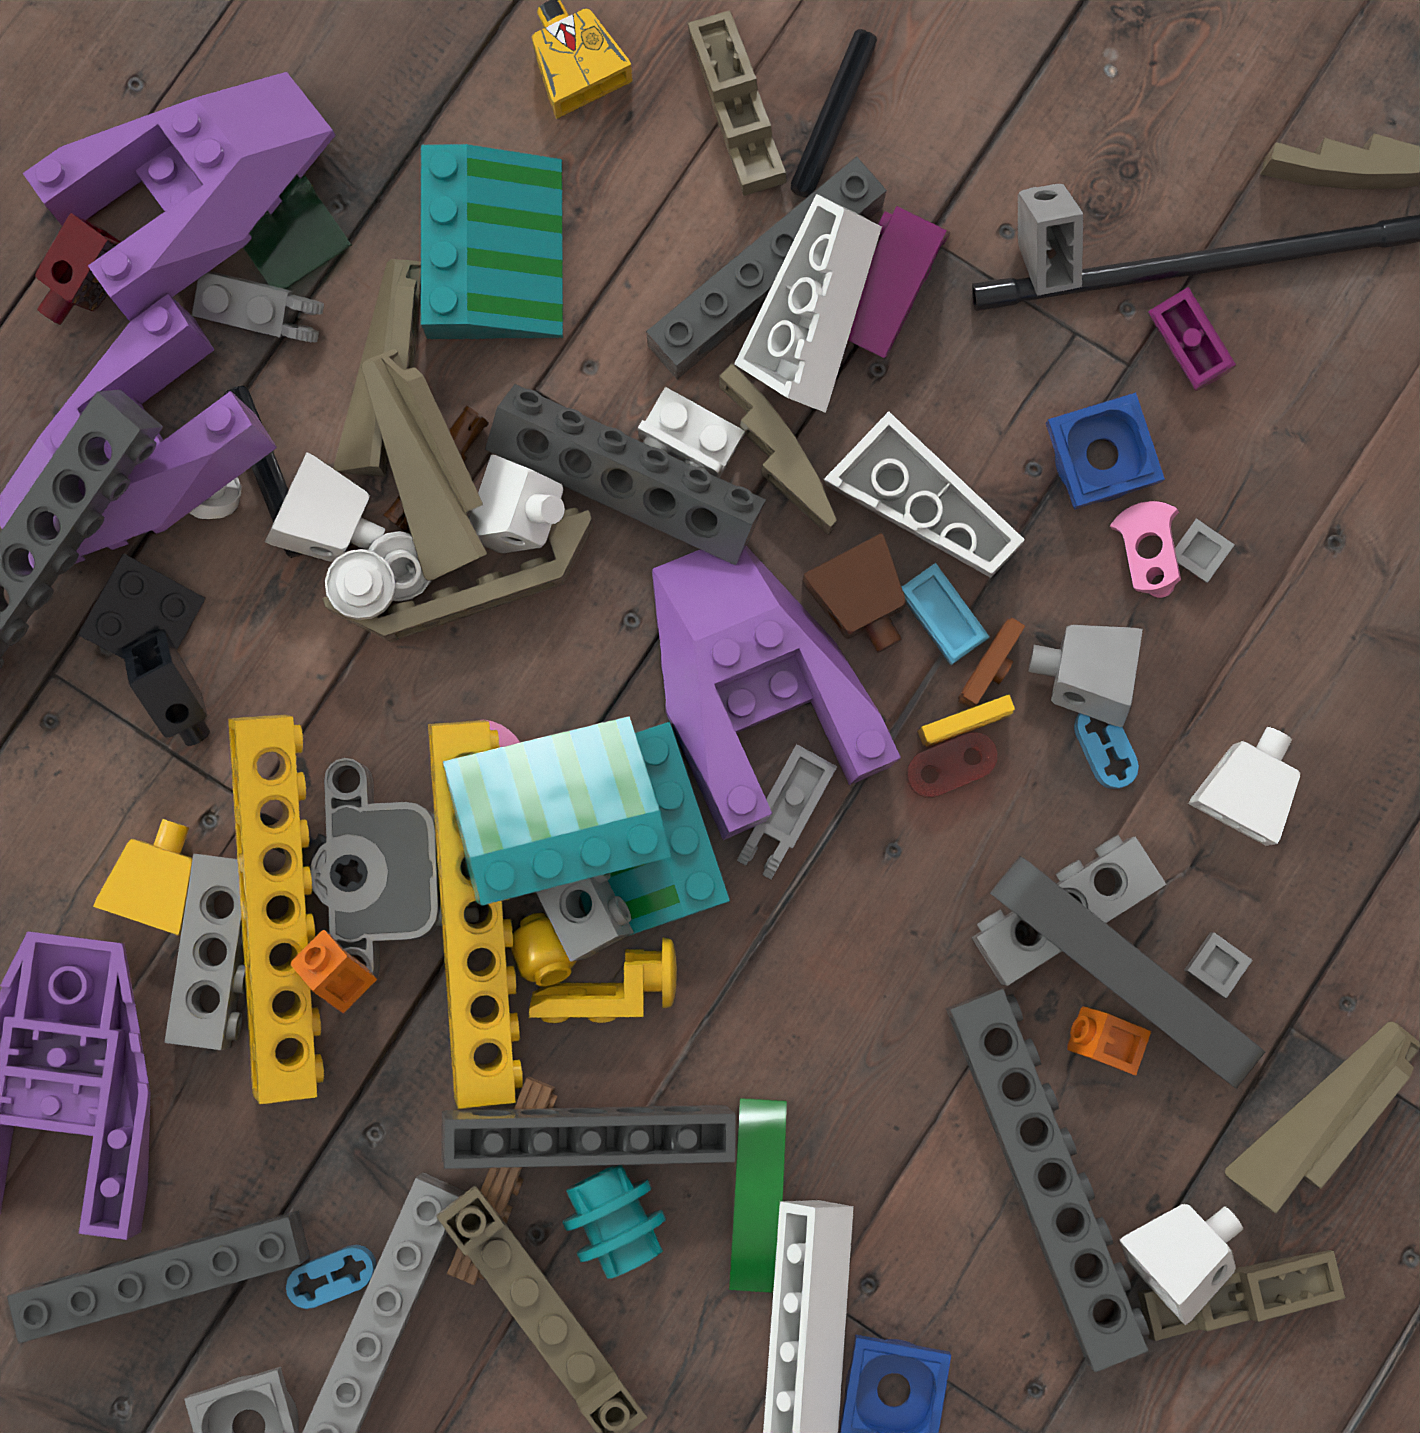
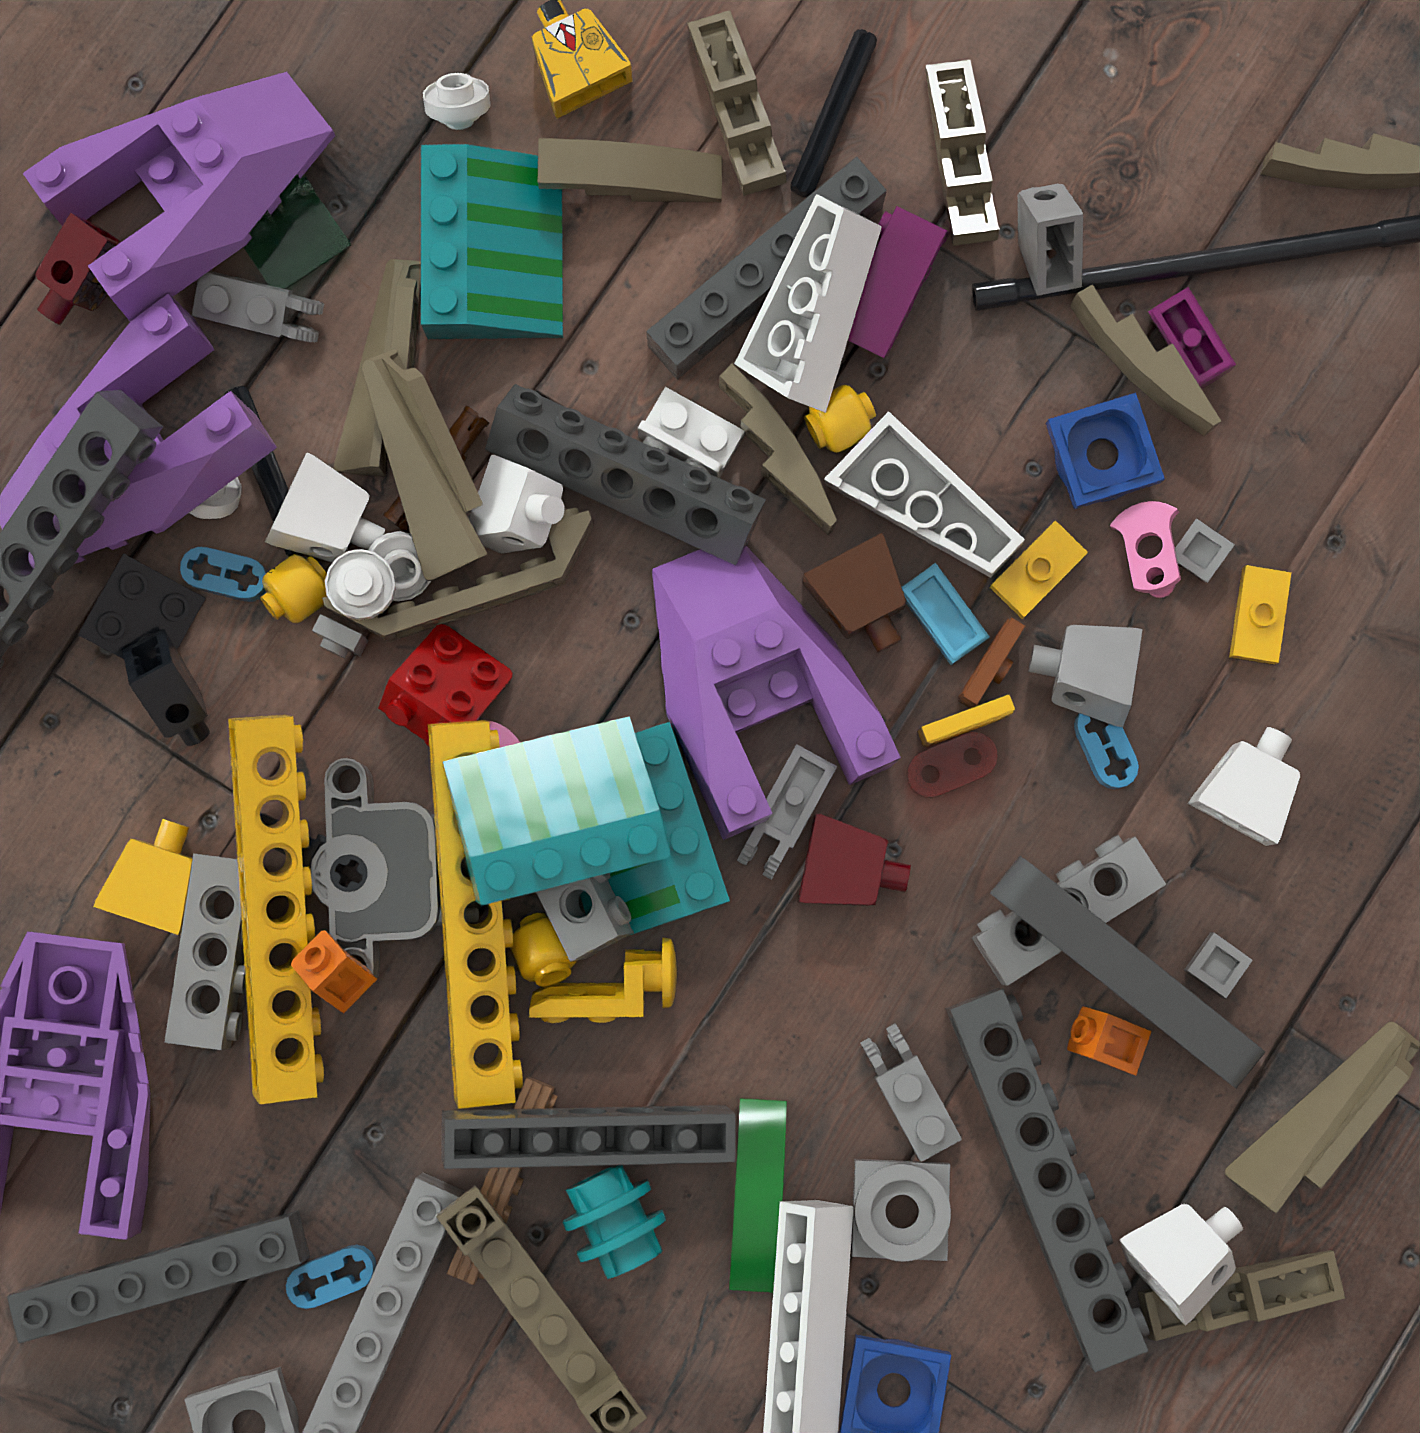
(221, 584): none -> dark azure beam
(294, 588): none -> yellow head
(339, 638): none -> light grey plate
(443, 683): none -> red bracket
(456, 100): none -> white plate
(630, 169): none -> dark tan slope
(844, 421): none -> yellow head
(847, 866): none -> dark red torso
(876, 1185): none -> light grey piece
(912, 1098): none -> light grey hinge
(961, 152): none -> dark tan slope
(1038, 569): none -> yellow plate
(1158, 374): none -> dark tan slope
(1260, 614): none -> yellow plate

